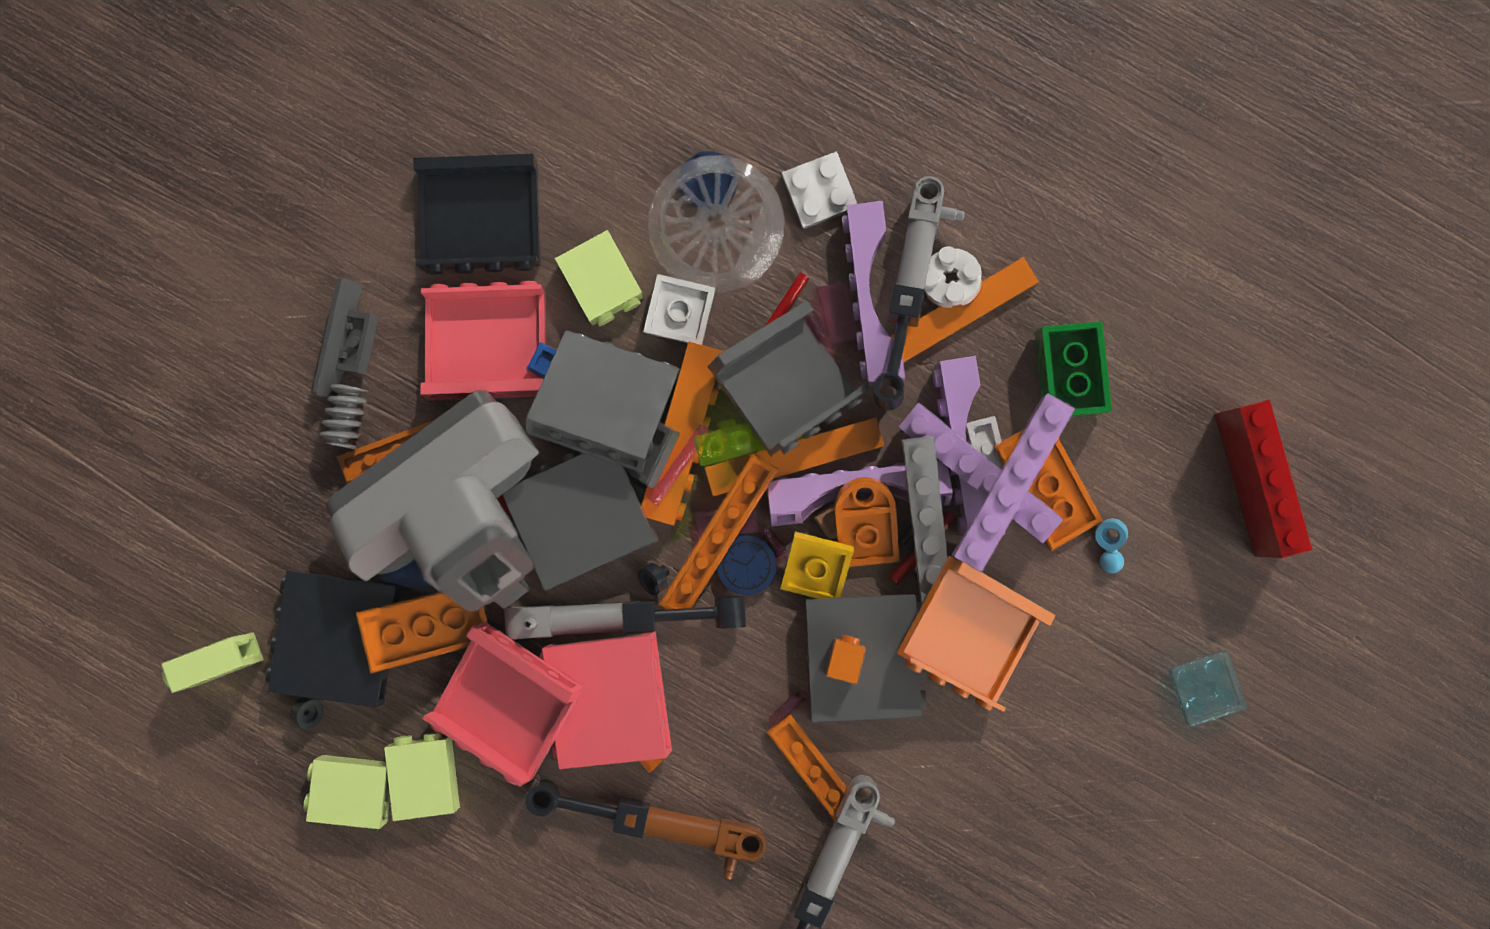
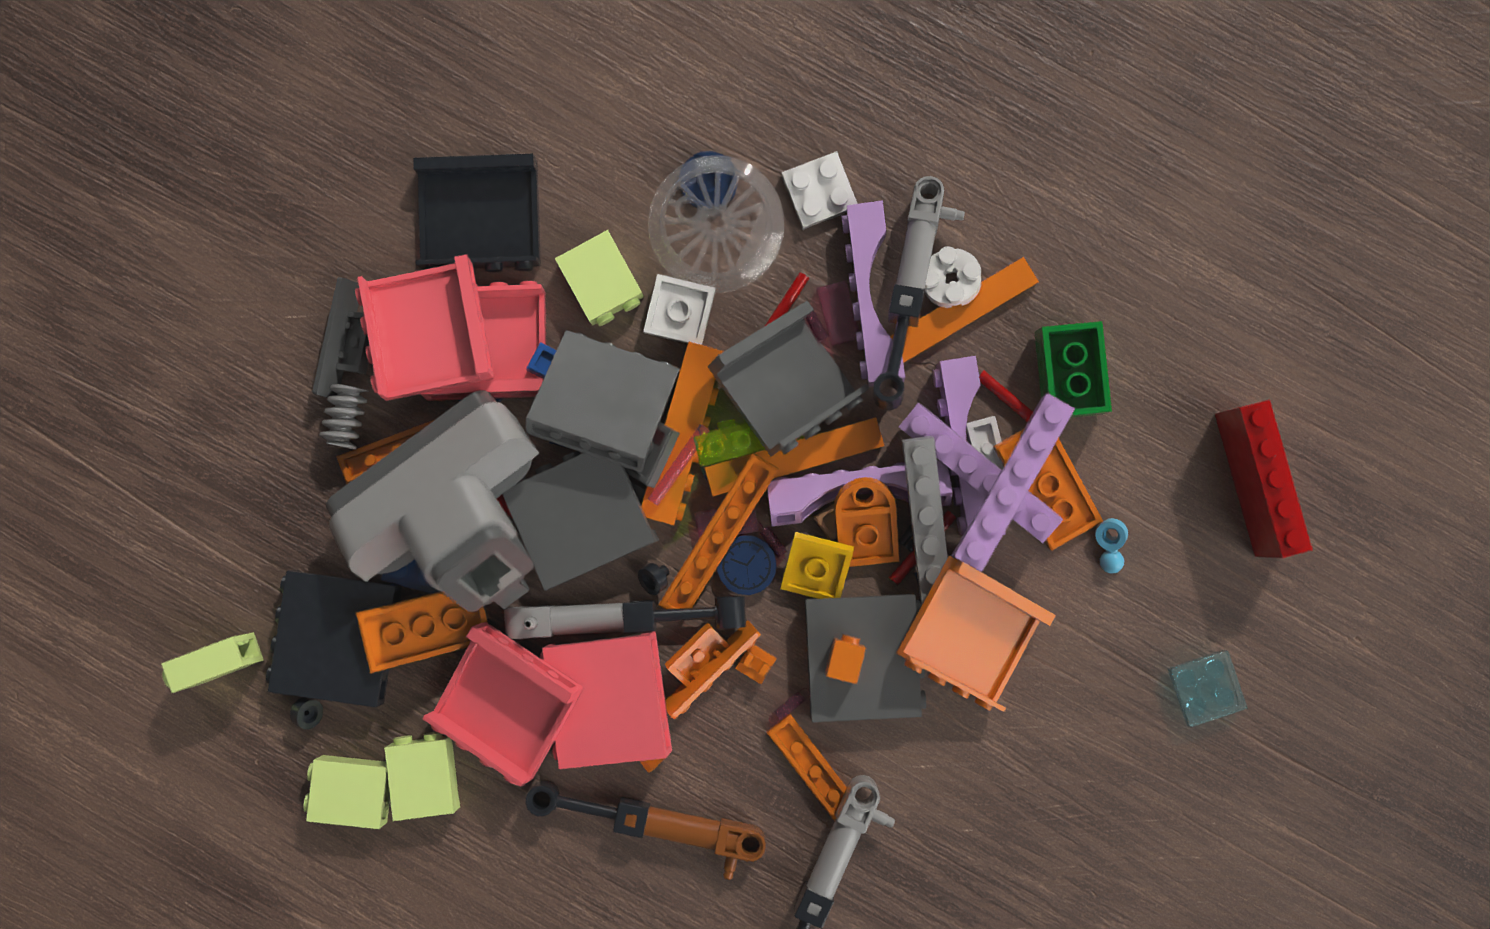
(424, 330): none -> coral panel
(703, 662): none -> orange bracket
(756, 663): none -> orange tile
(1005, 395): none -> red bar

